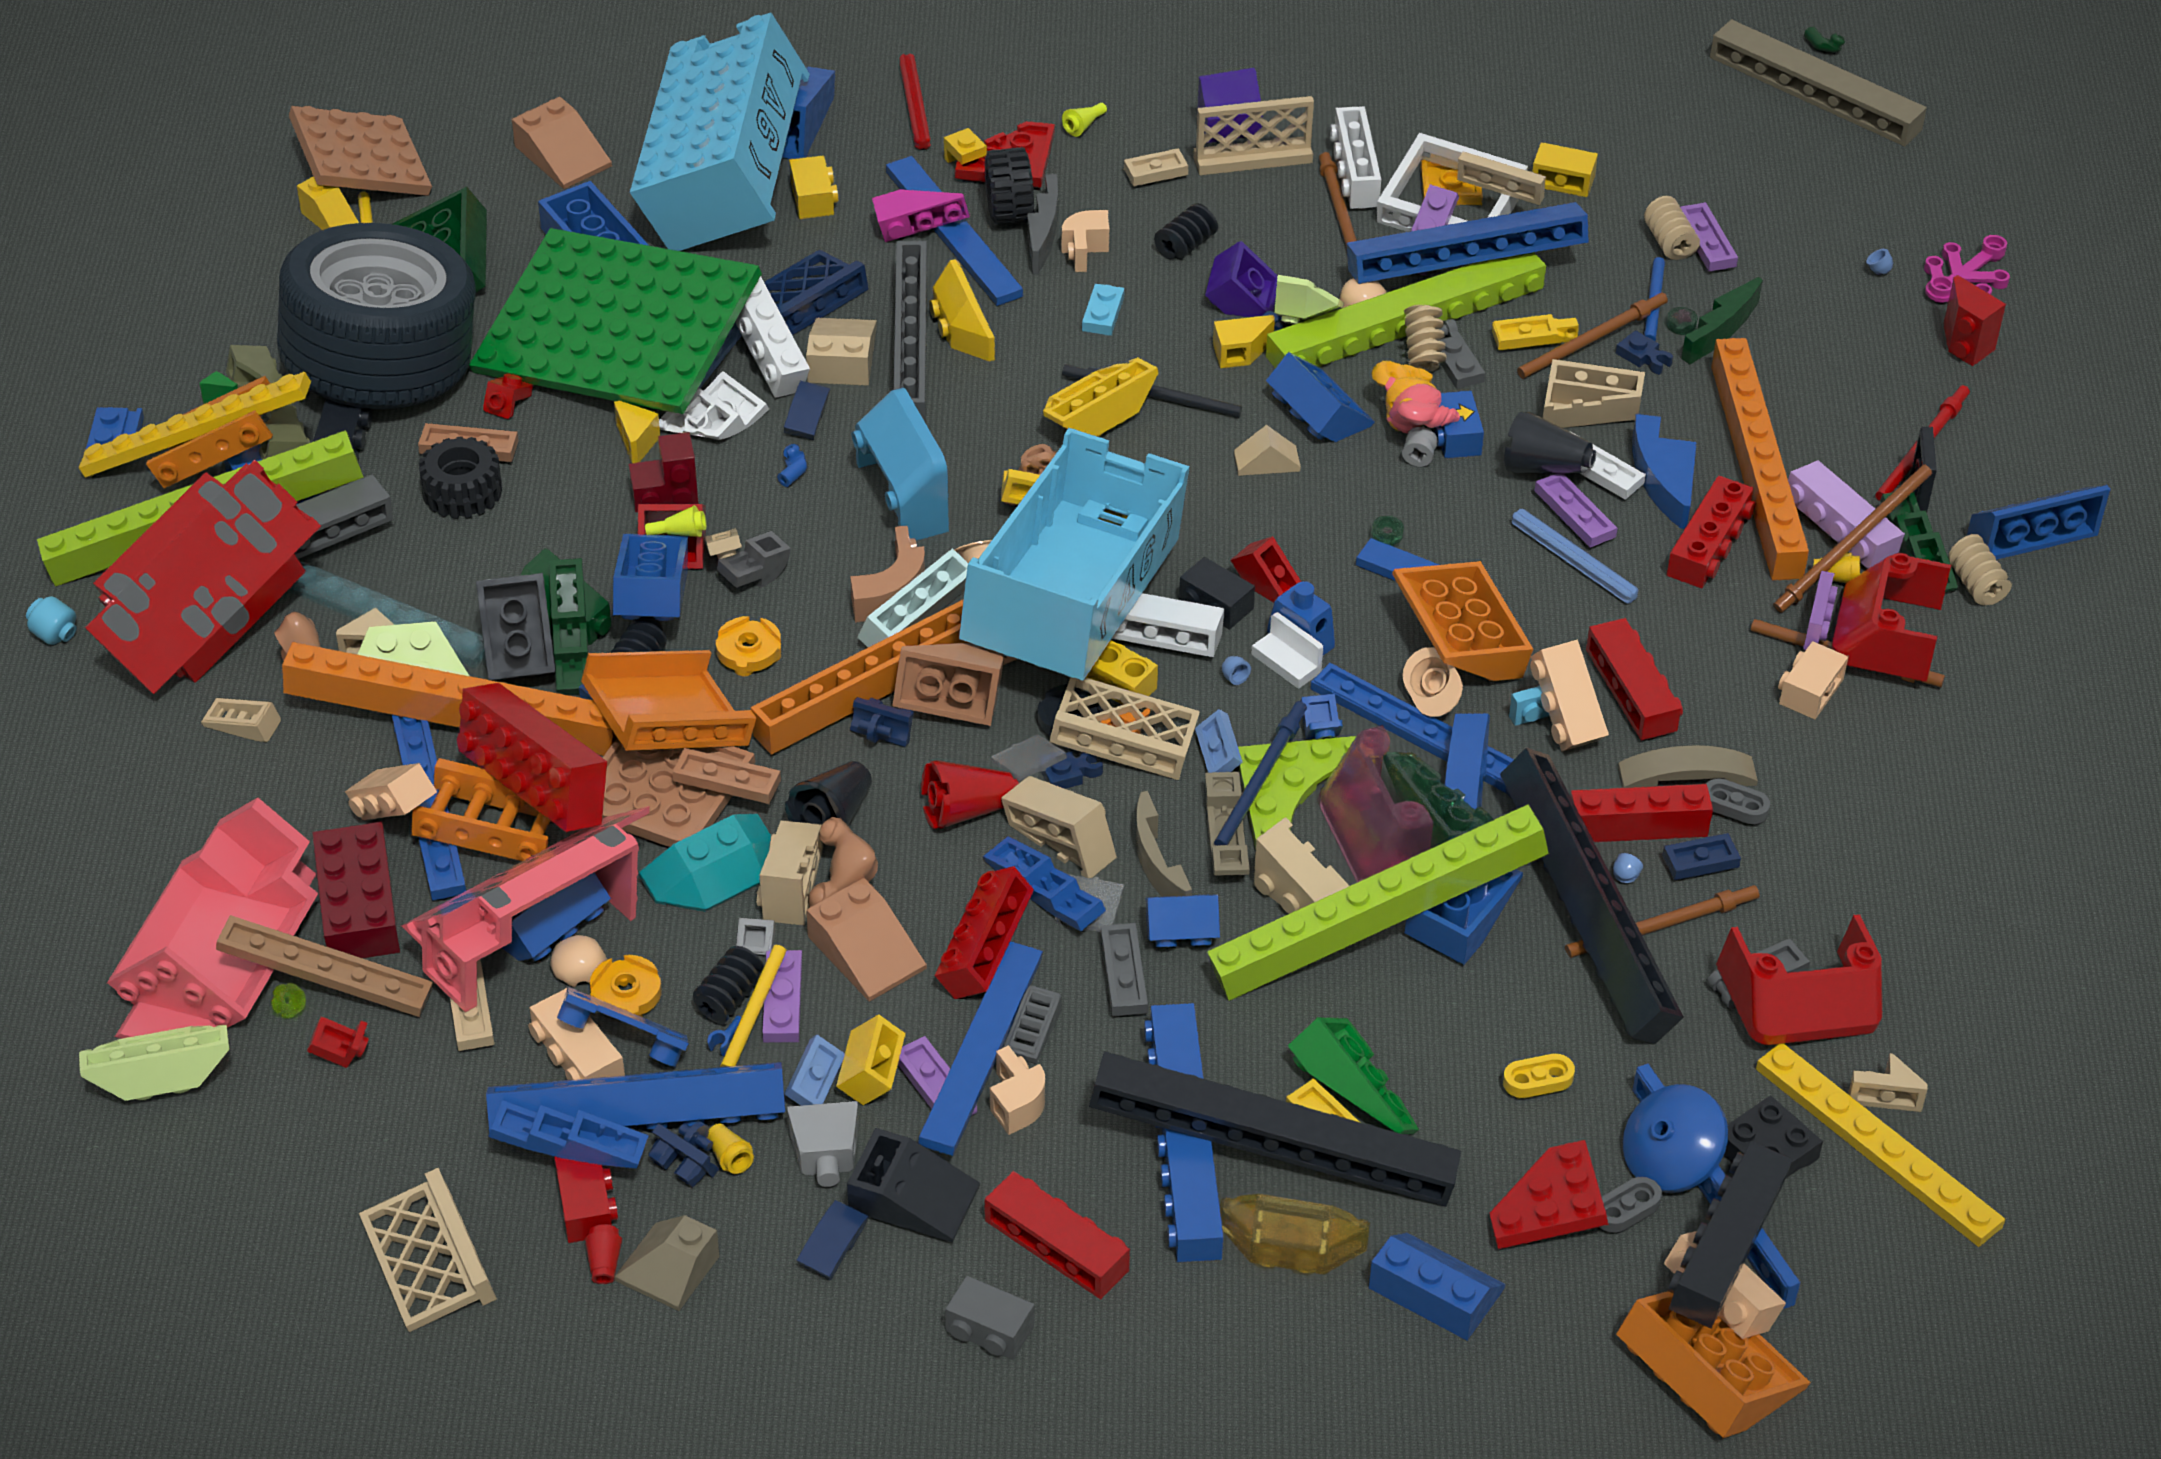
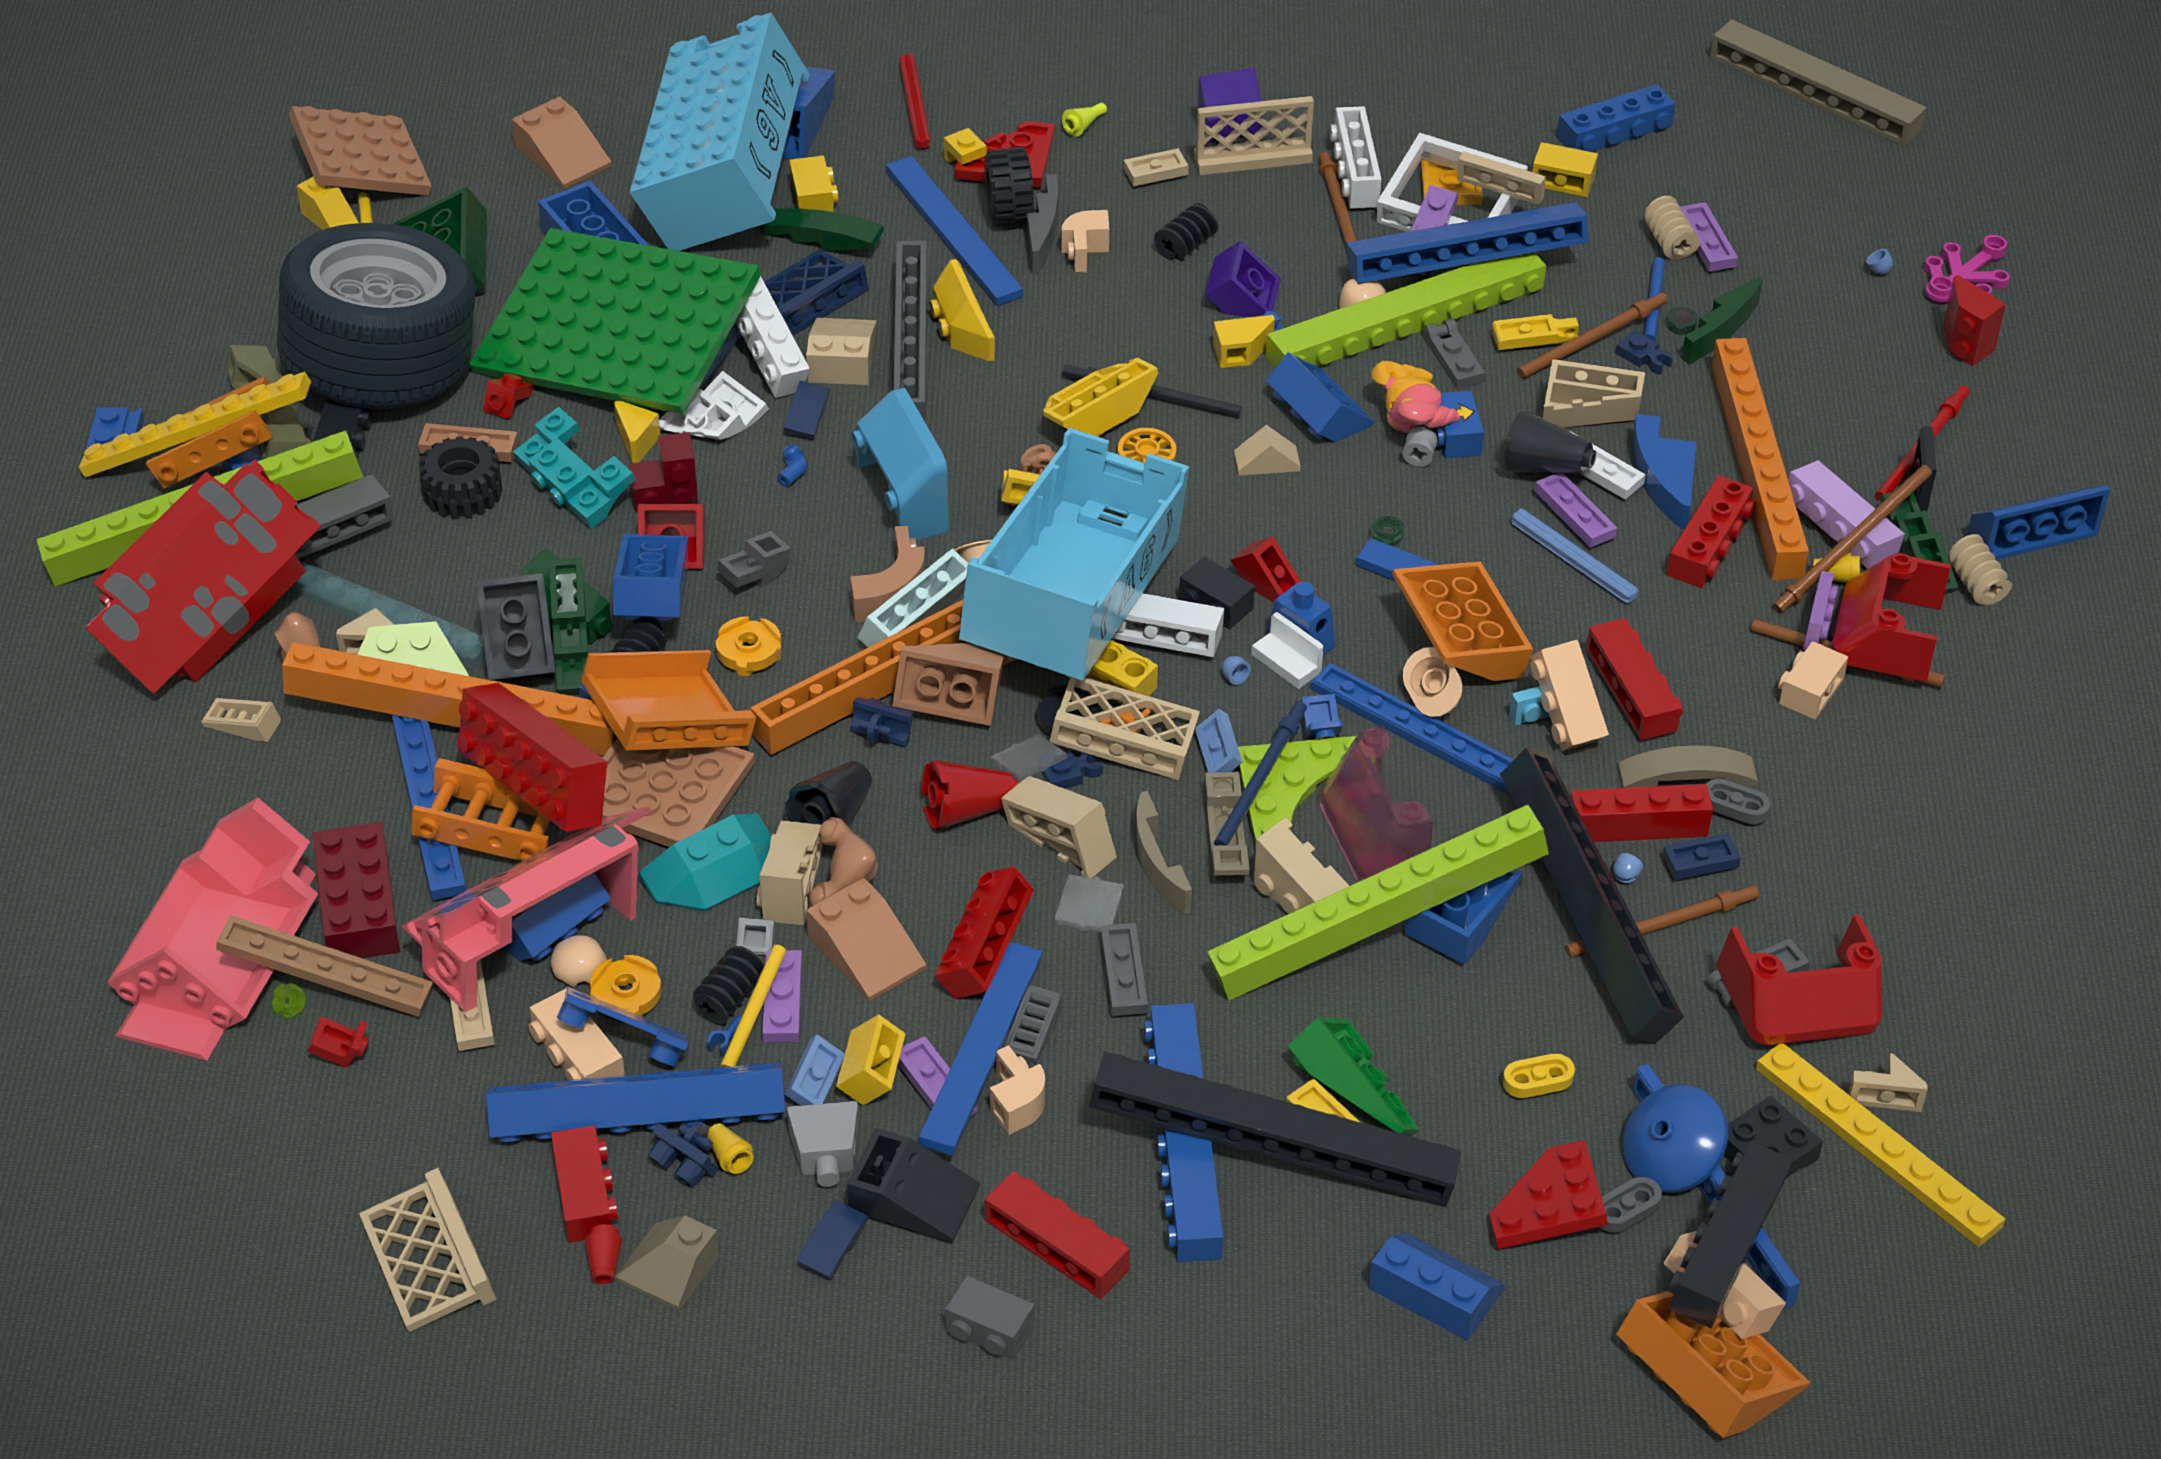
(51, 620): medium azure head -> none
(155, 1061): yellowish green wedge -> none
(216, 386): green slope -> none
(390, 792): light nougat brick -> none
(566, 476): none -> teal bracket
(568, 1137): blue slope -> none
(685, 523): neon yellow cone -> none
(723, 543): tan plate -> none
(726, 775): nougat plate -> none
(828, 228): none -> dark green slope
(915, 211): dark pink slope -> none
(1052, 888): blue slope -> none
(1103, 309): medium azure plate -> none
(1142, 447): none -> light orange wheel
(1182, 918): blue brick -> none
(1293, 1232): clear yellow wedge -> none
(1302, 300): yellowish green wedge -> none
(1421, 783): clear green wedge -> none
(1424, 337): tan piece -> none
(1468, 756): blue slope -> none
(1616, 119): none -> blue brick
(1821, 43): dark green arm -> none

